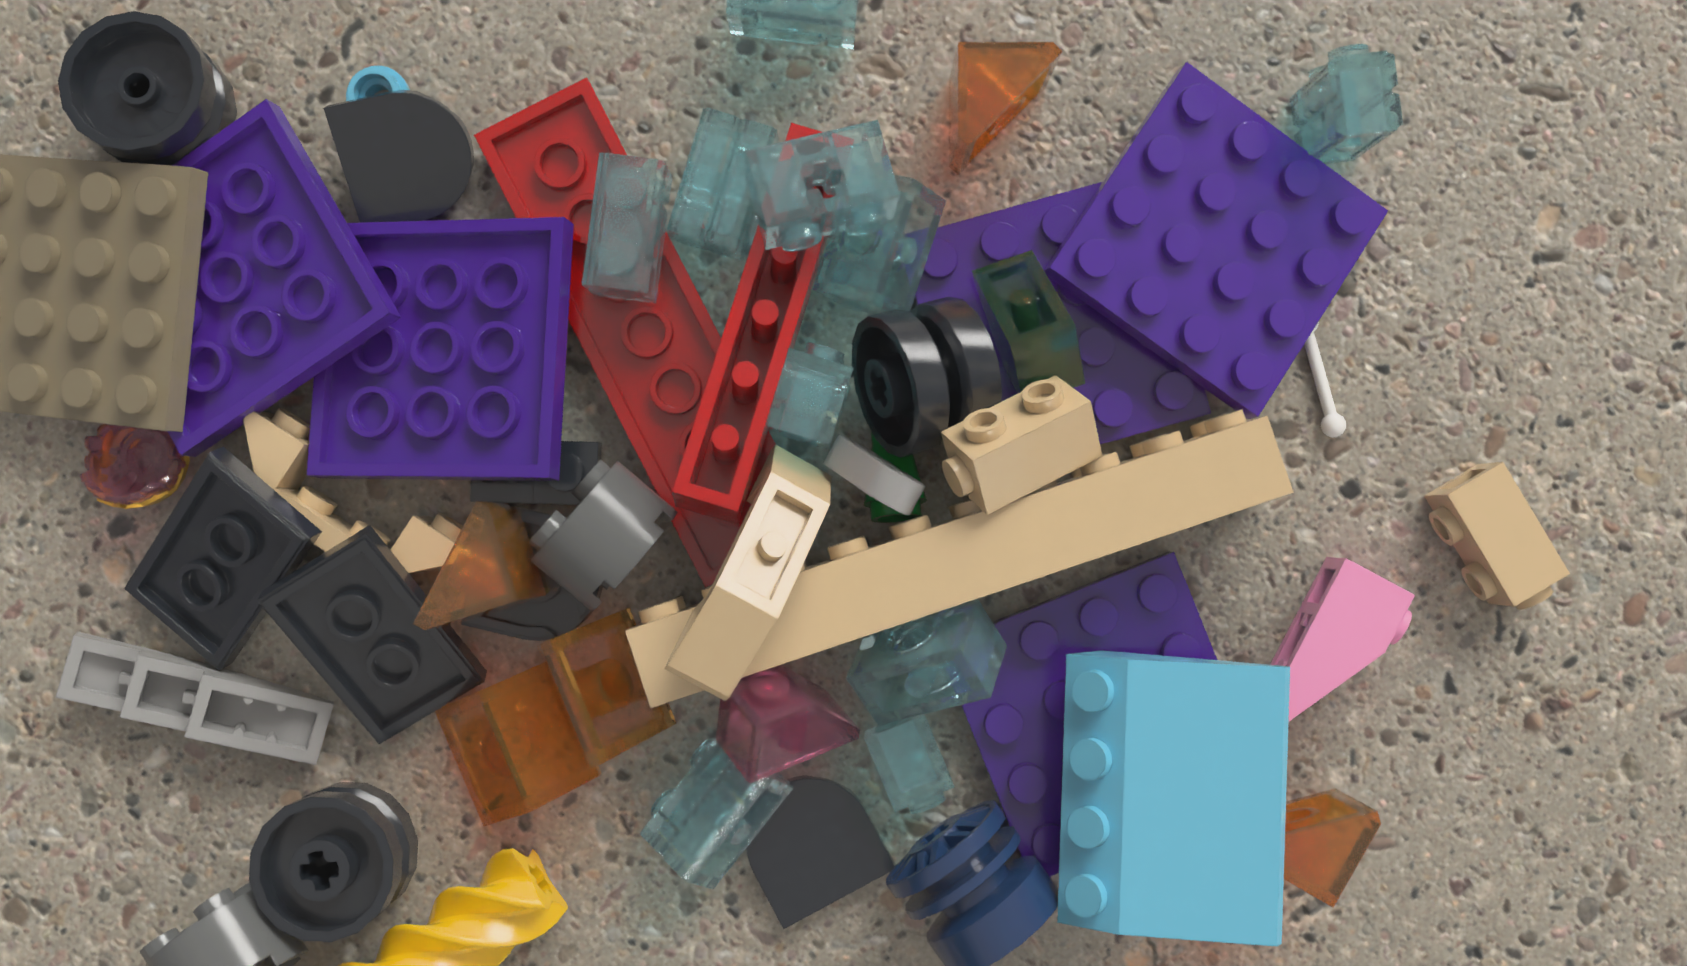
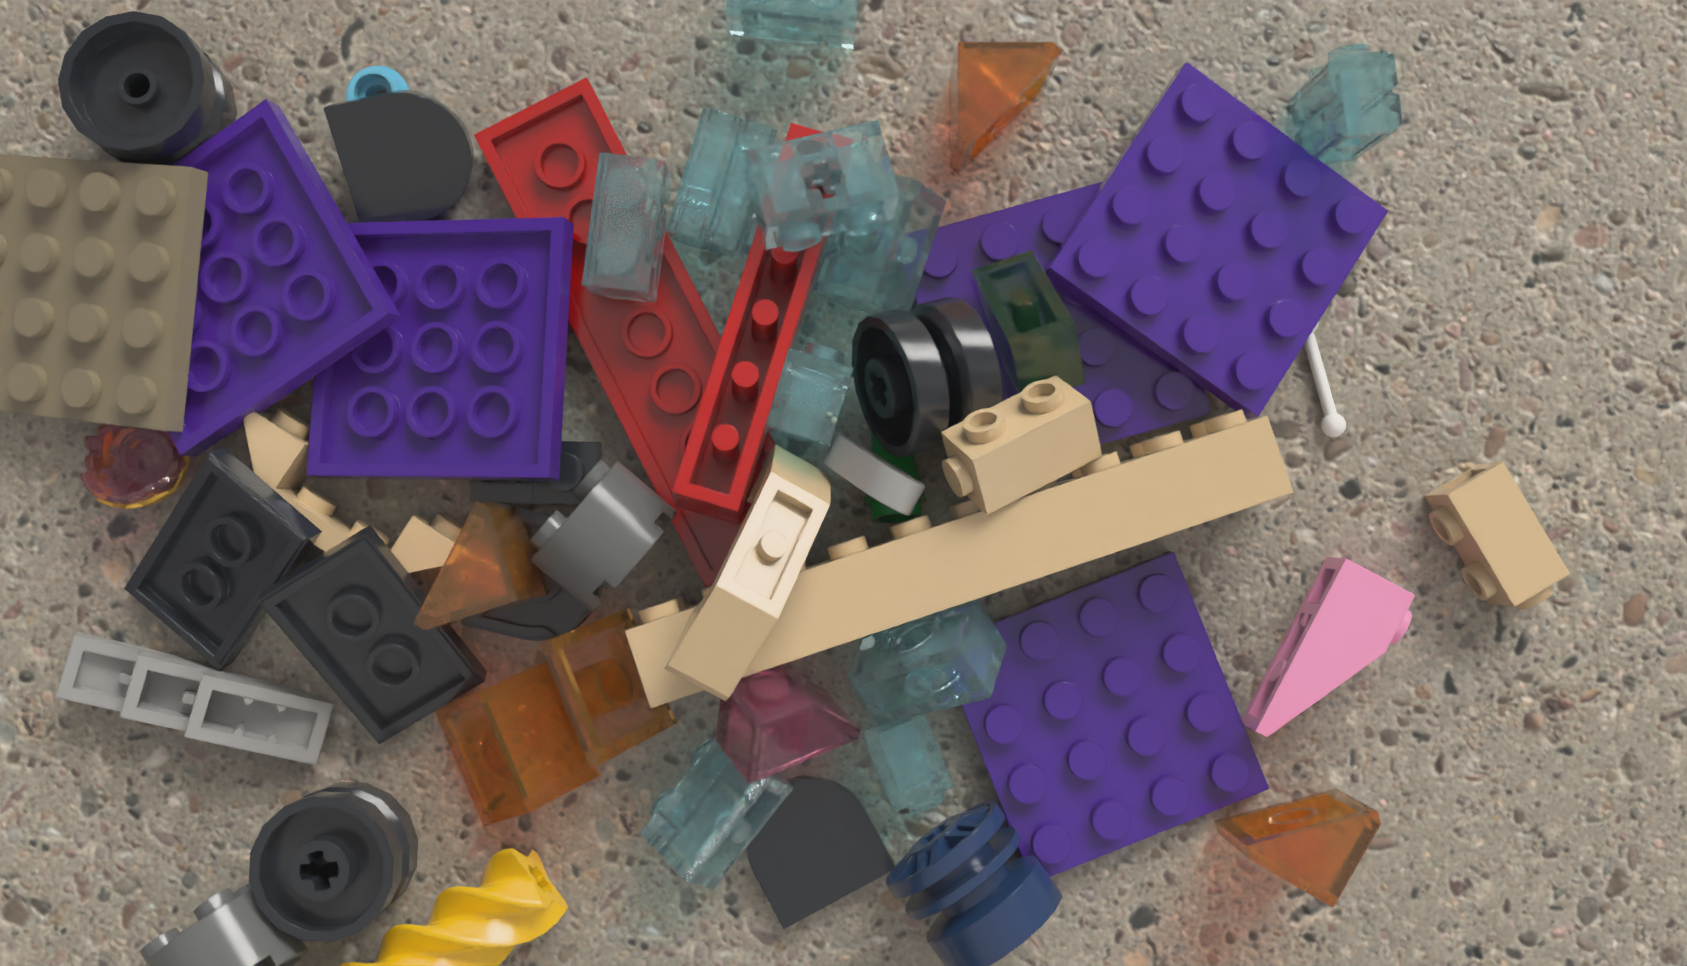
(1174, 797): medium azure slope -> none

